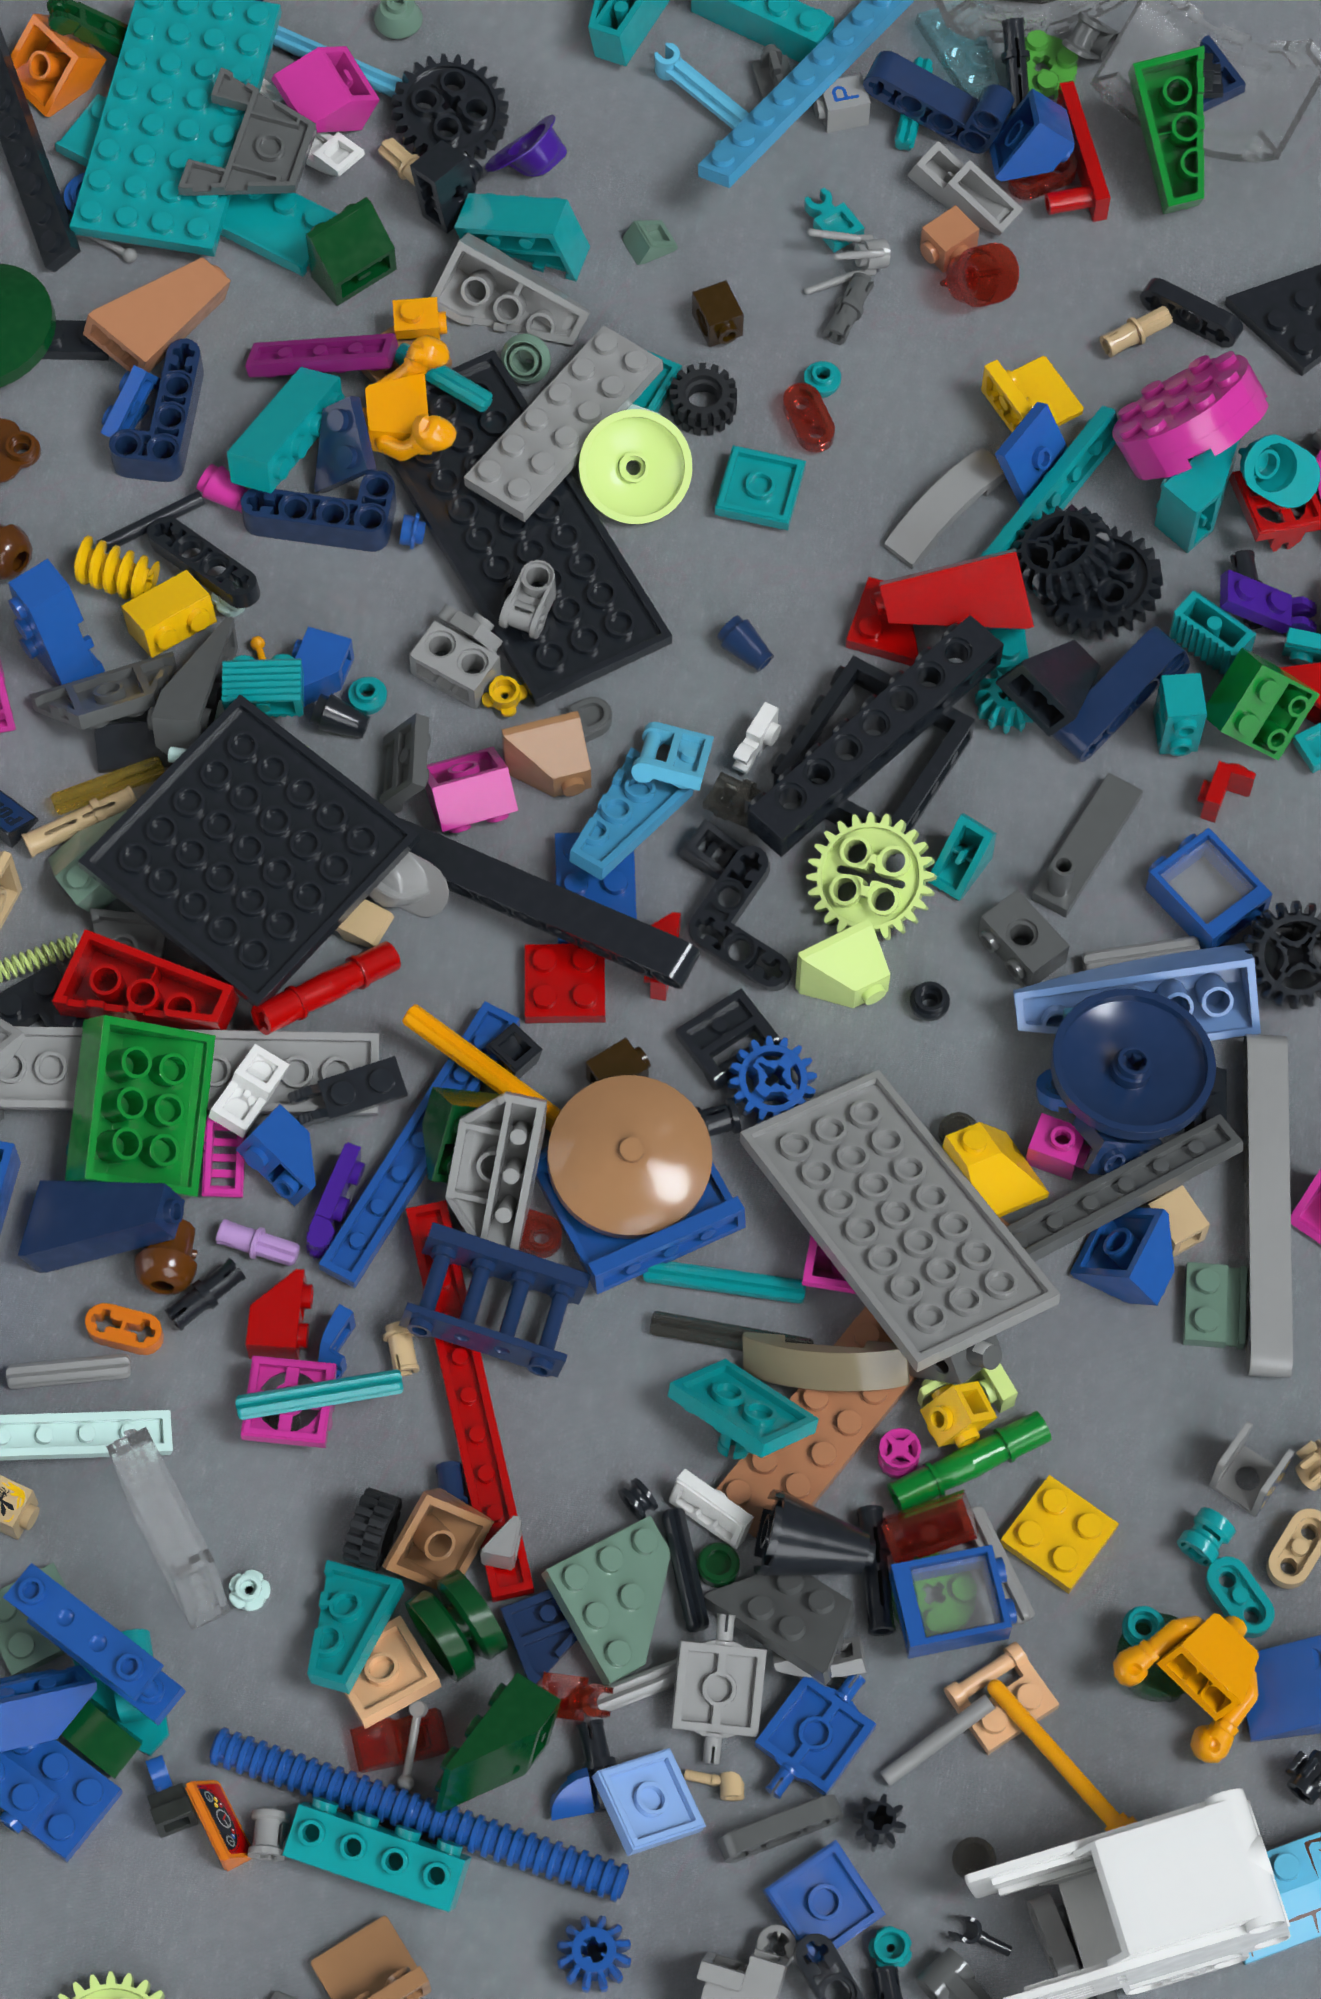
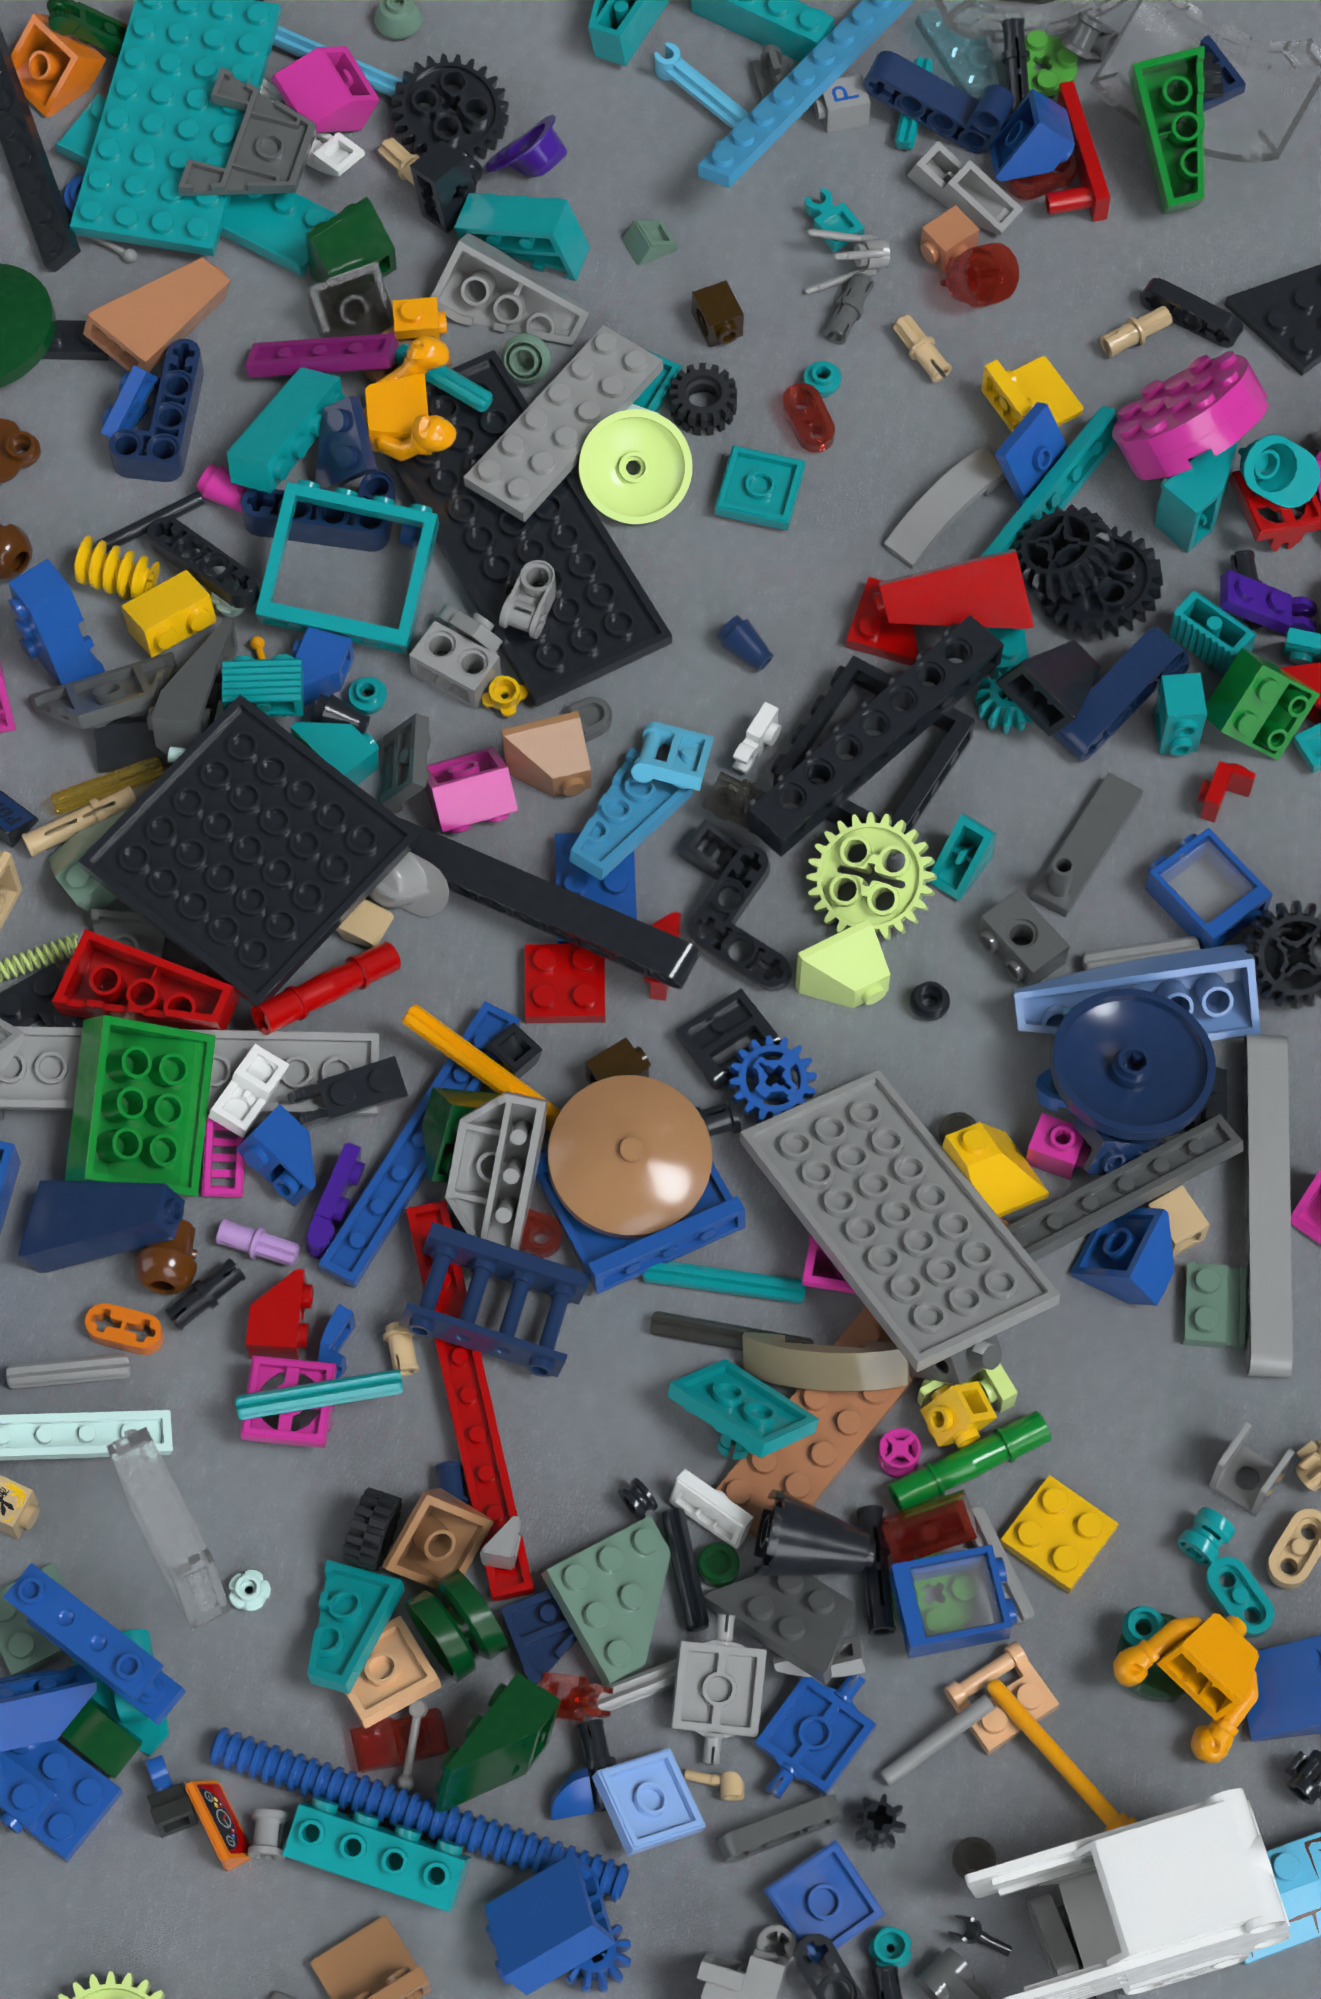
(341, 747): none -> teal slope
(351, 303): none -> clear smoke slope
(360, 632): none -> teal window
(548, 1925): none -> blue brick
(921, 347): none -> tan axle

